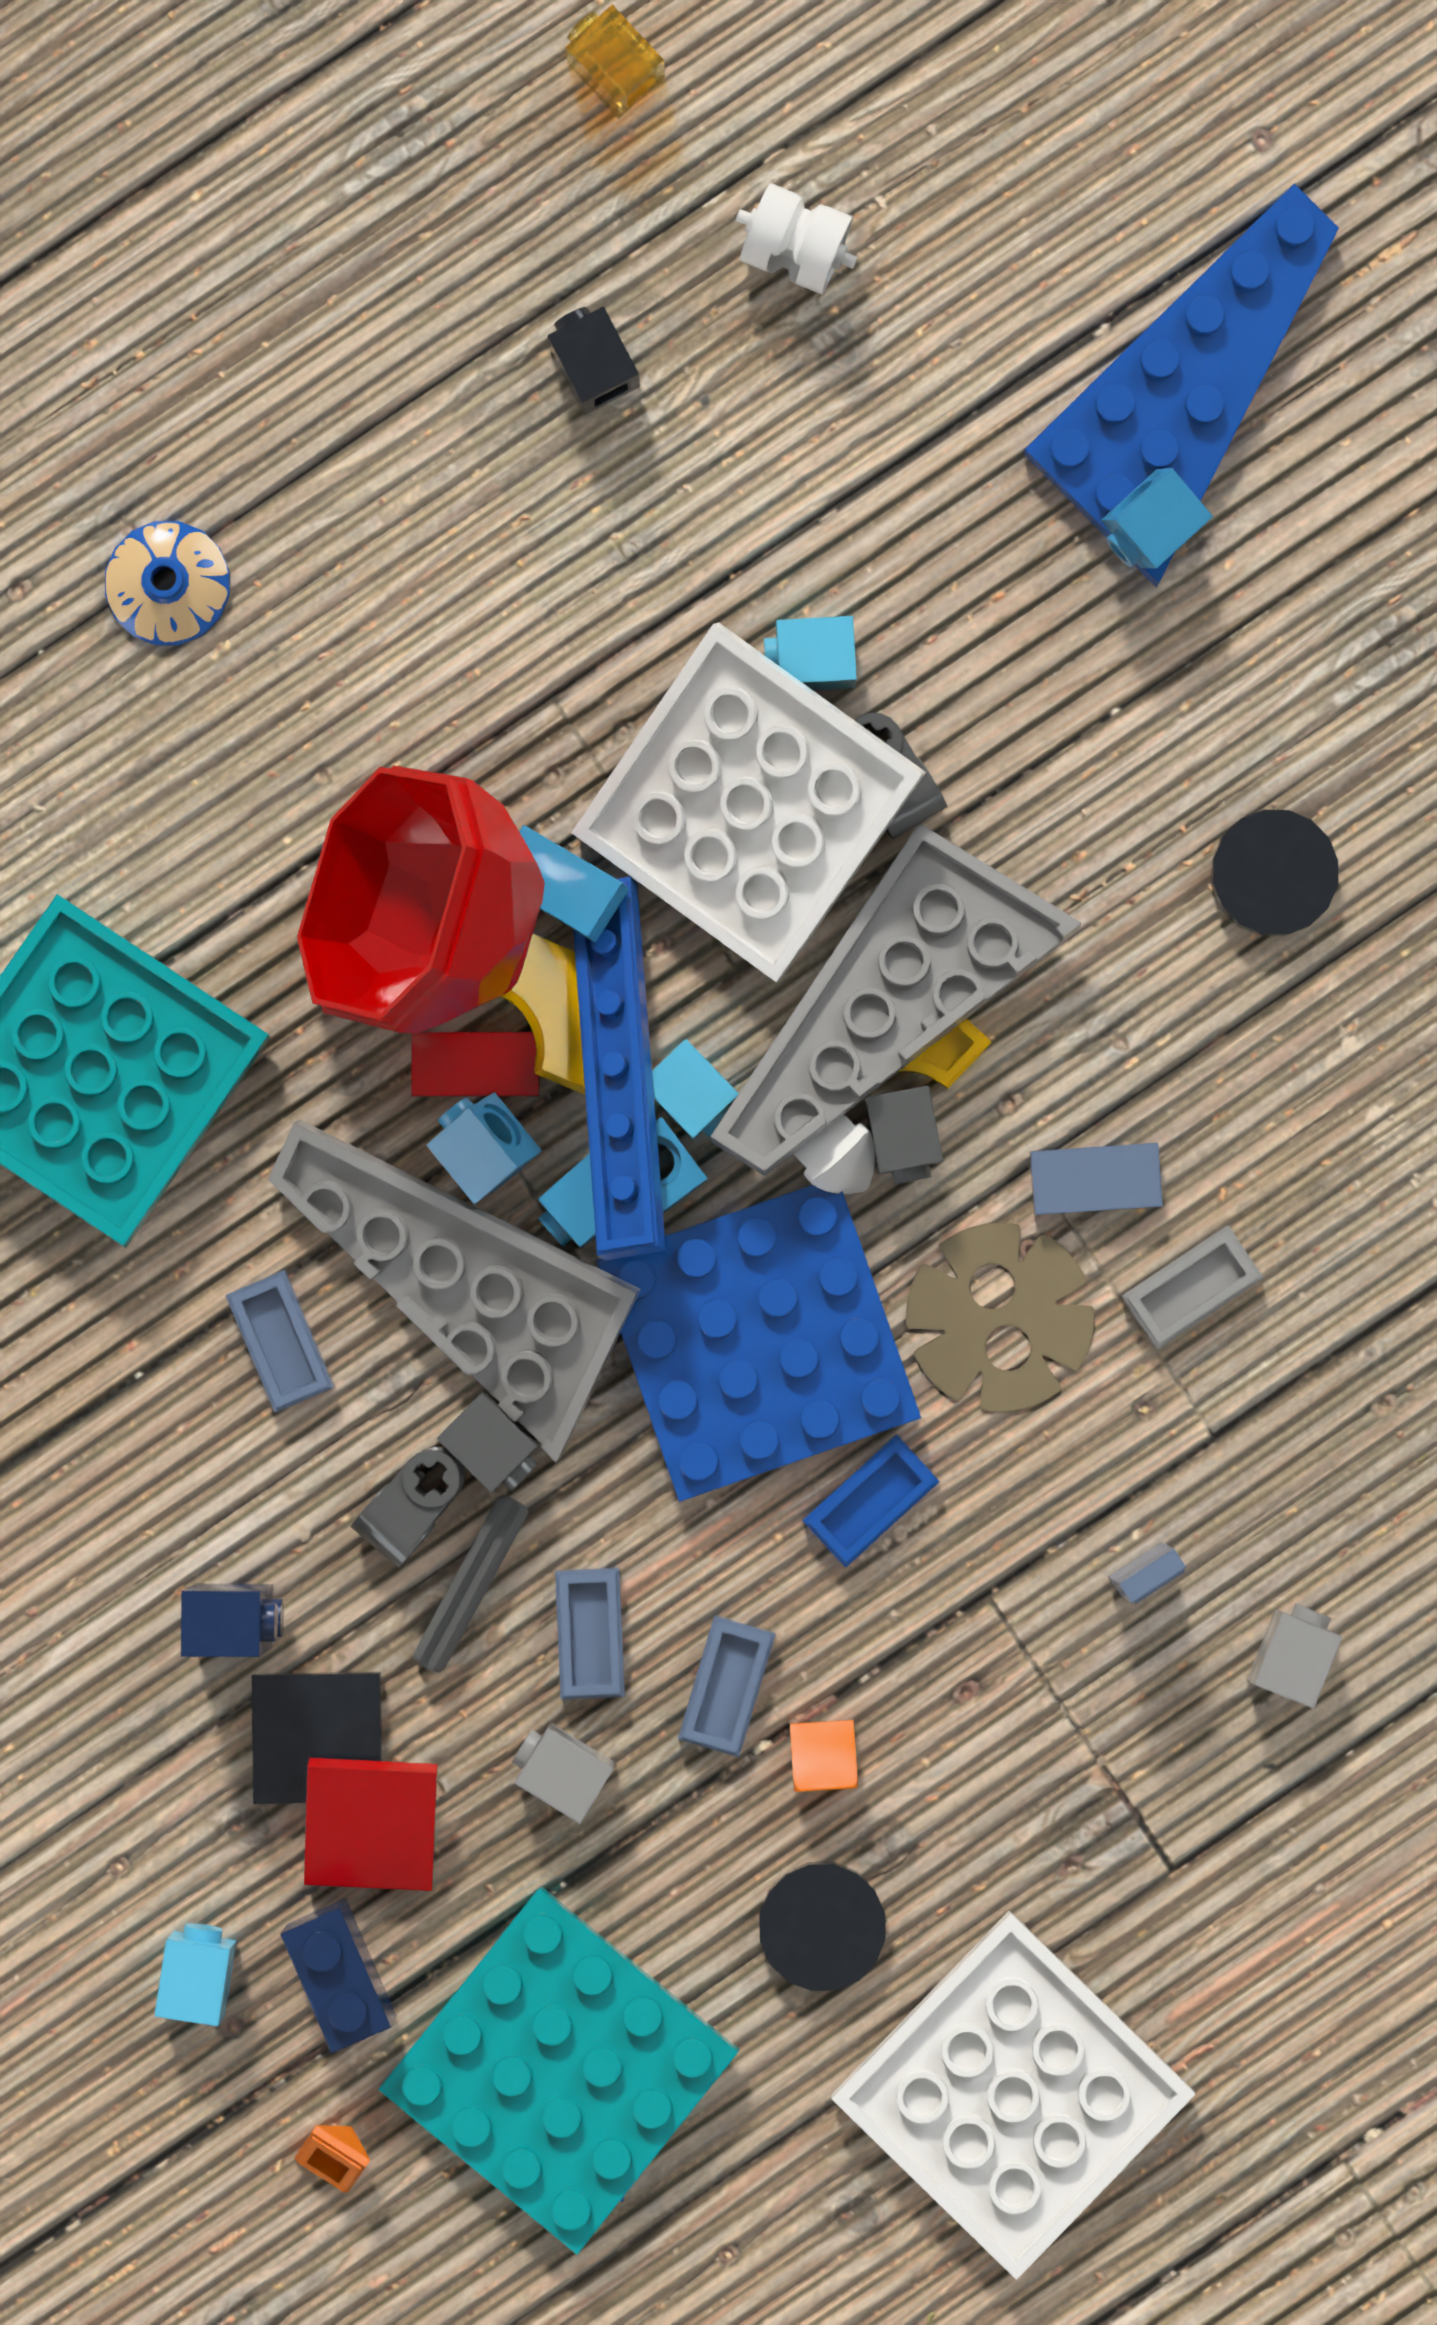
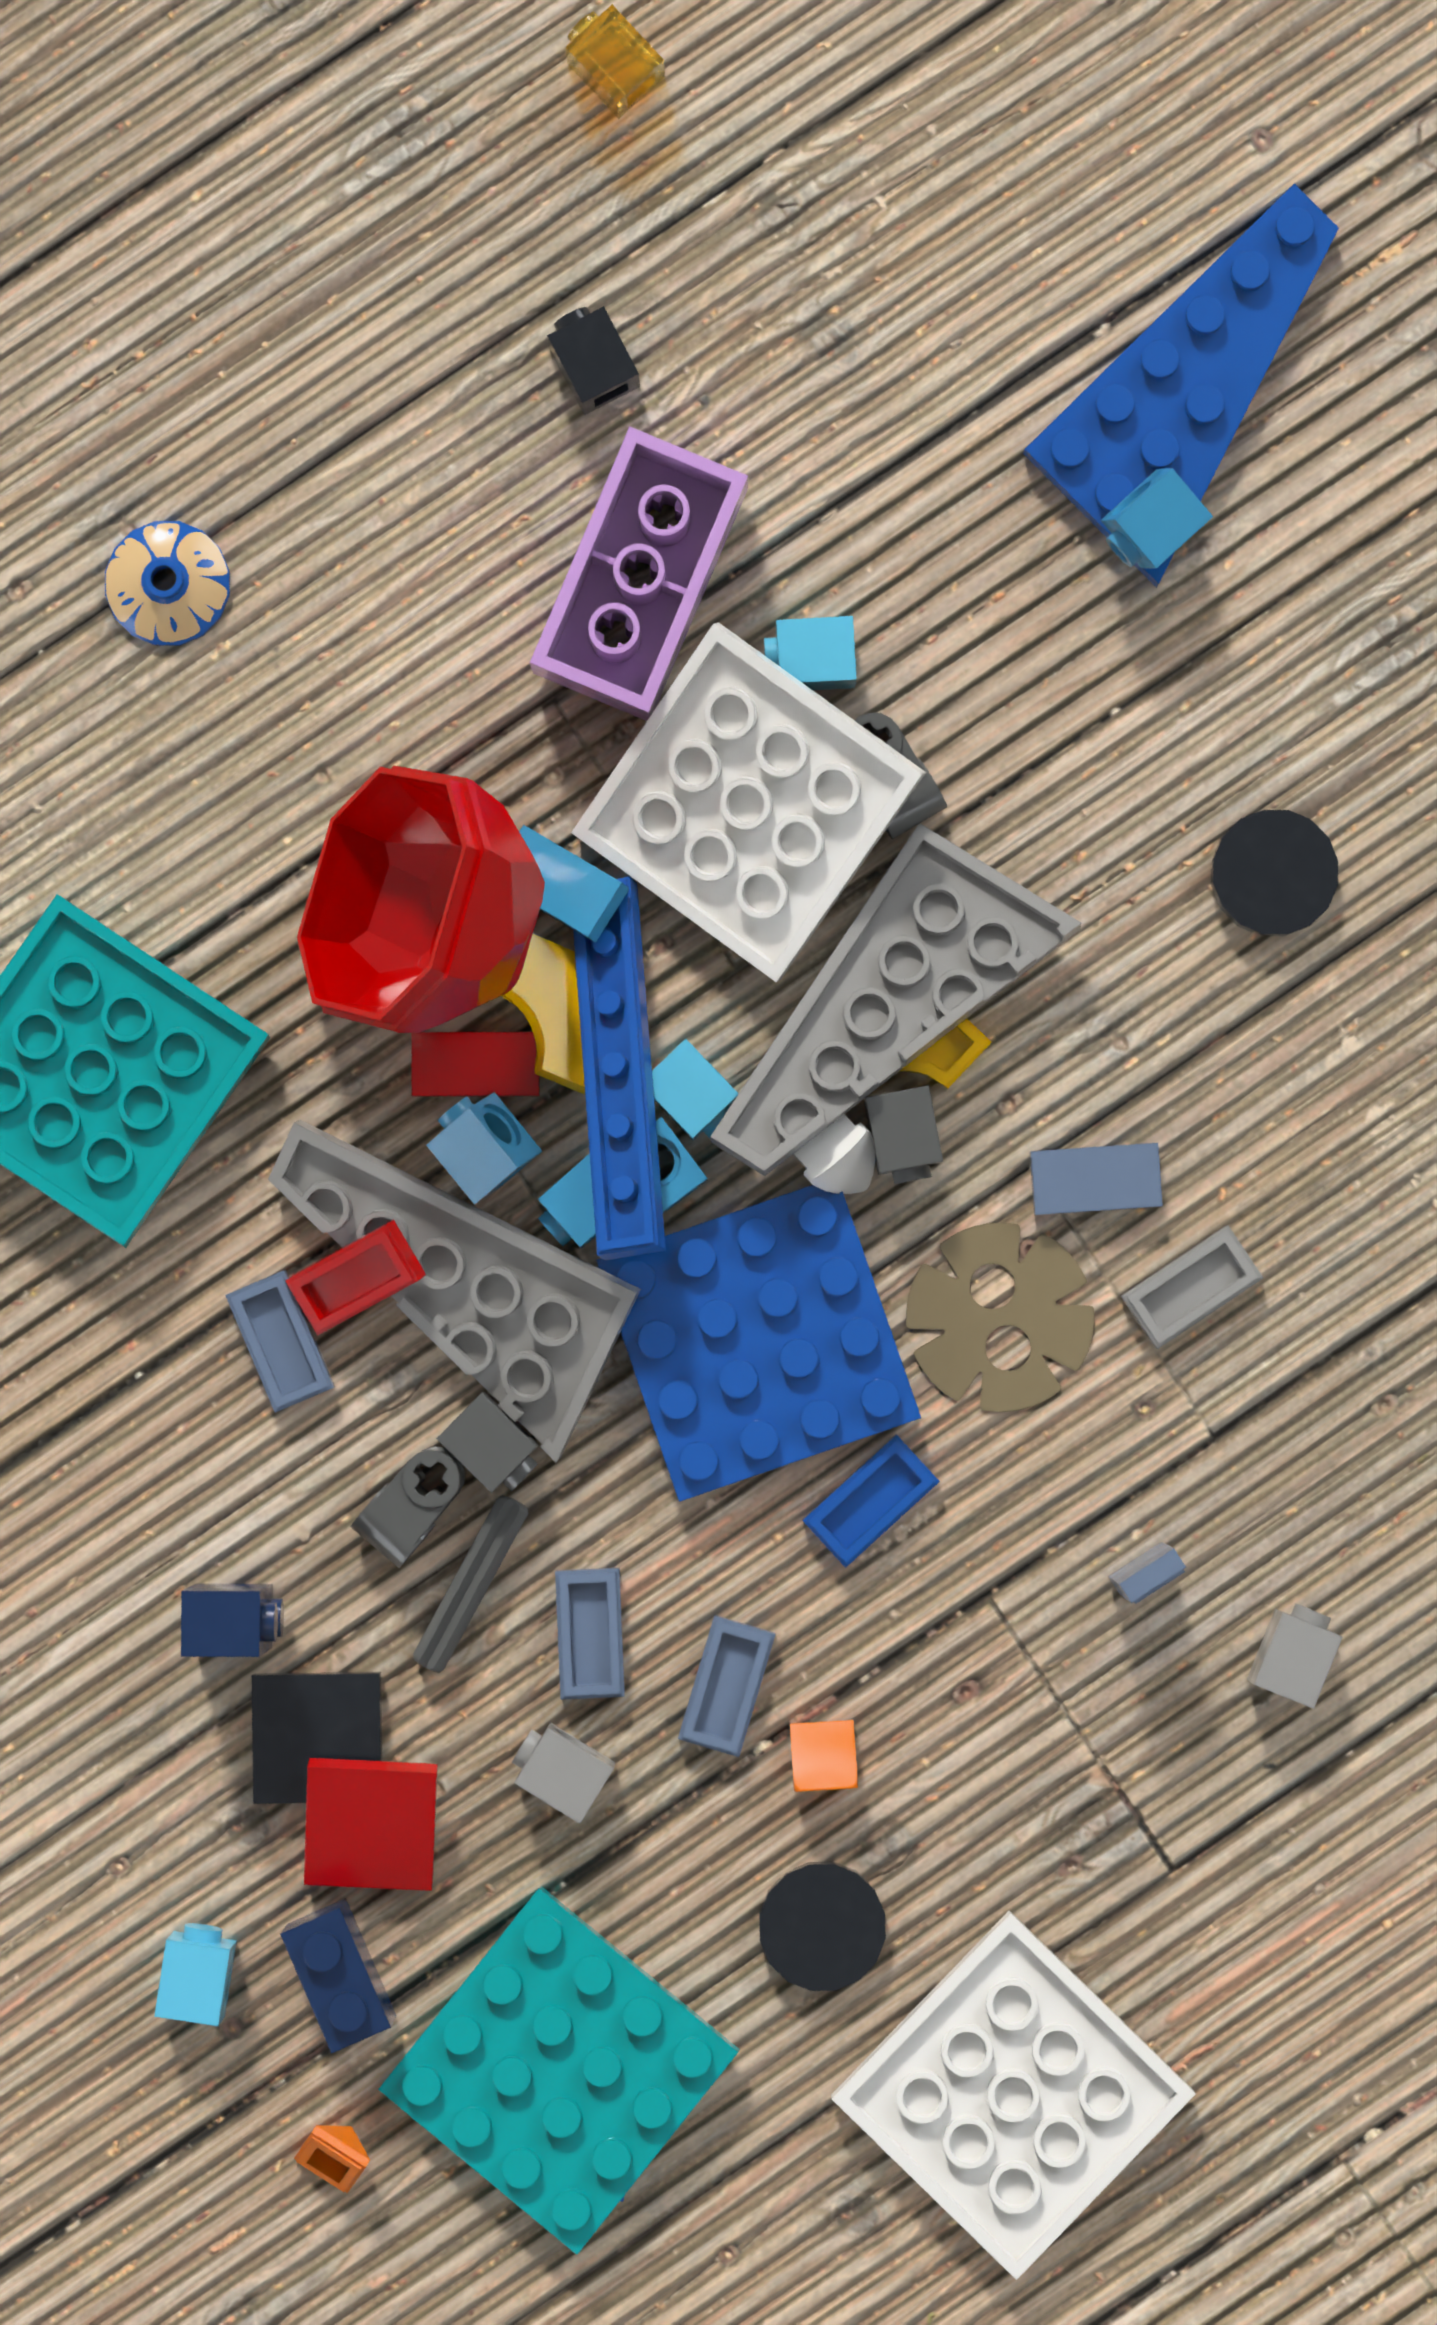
(355, 1277): none -> red tile
(621, 536): none -> lavender brick
(795, 238): white wheel -> none

